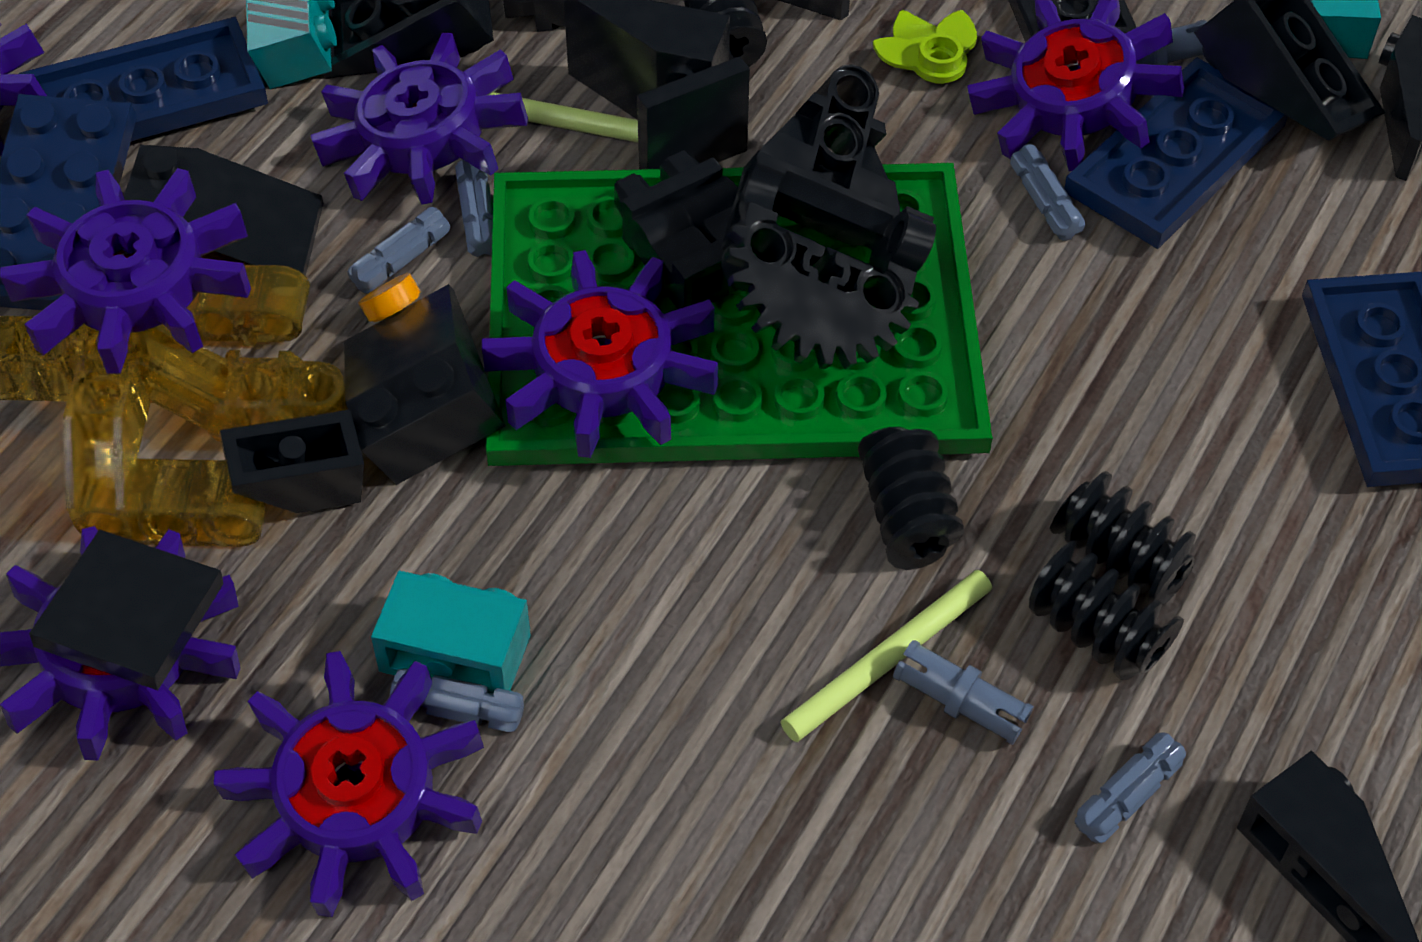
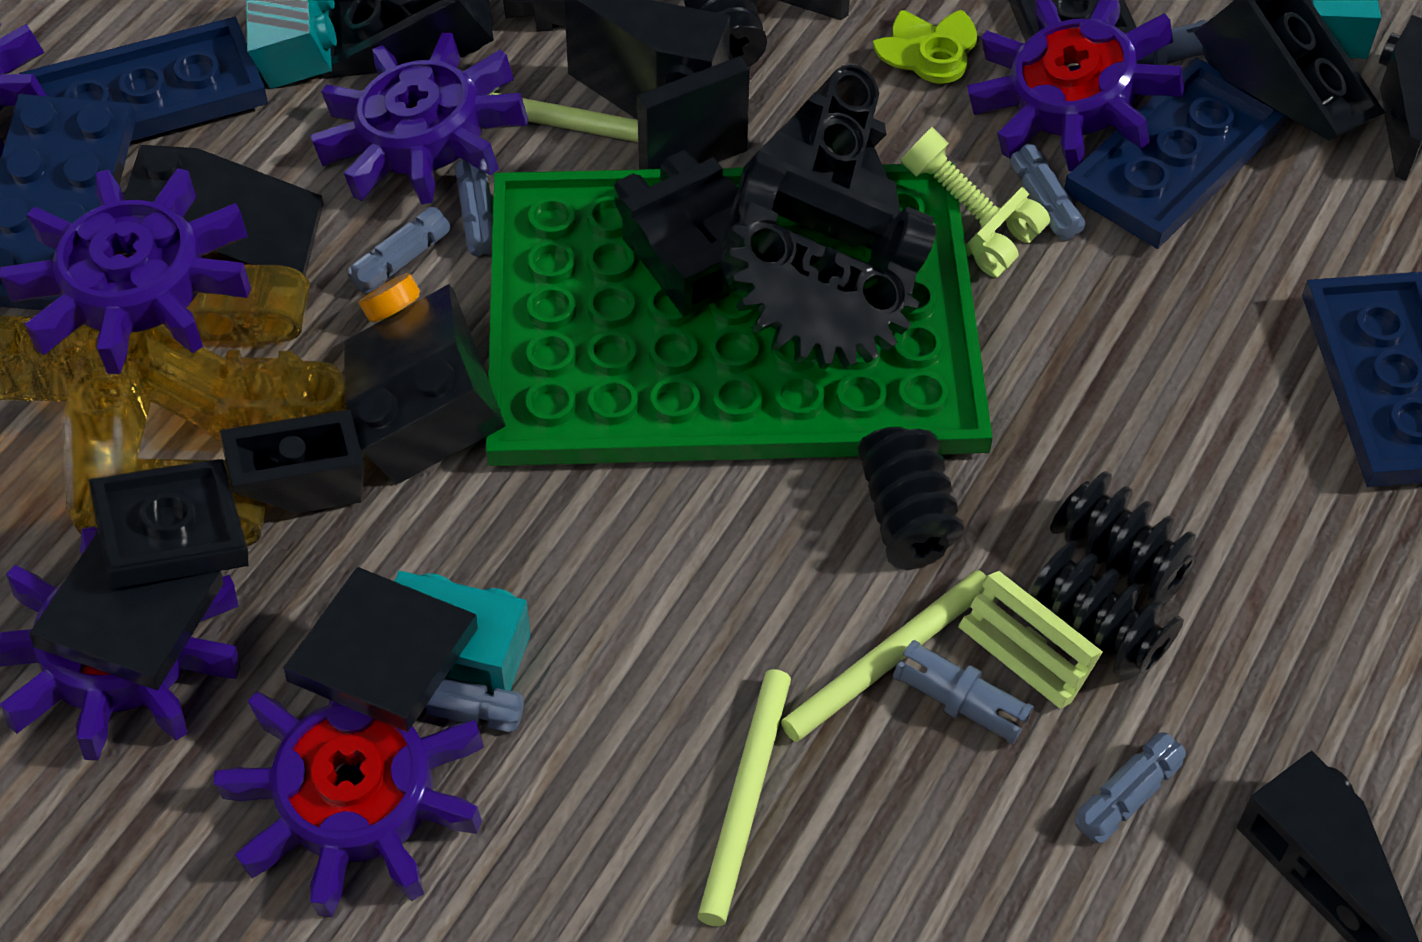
(167, 523): none -> black tile
(381, 648): none -> black tile
(602, 352): dark purple gear -> none
(744, 799): none -> yellowish green bar
(1022, 215): none -> yellowish green bar
(1024, 648): none -> yellowish green tile

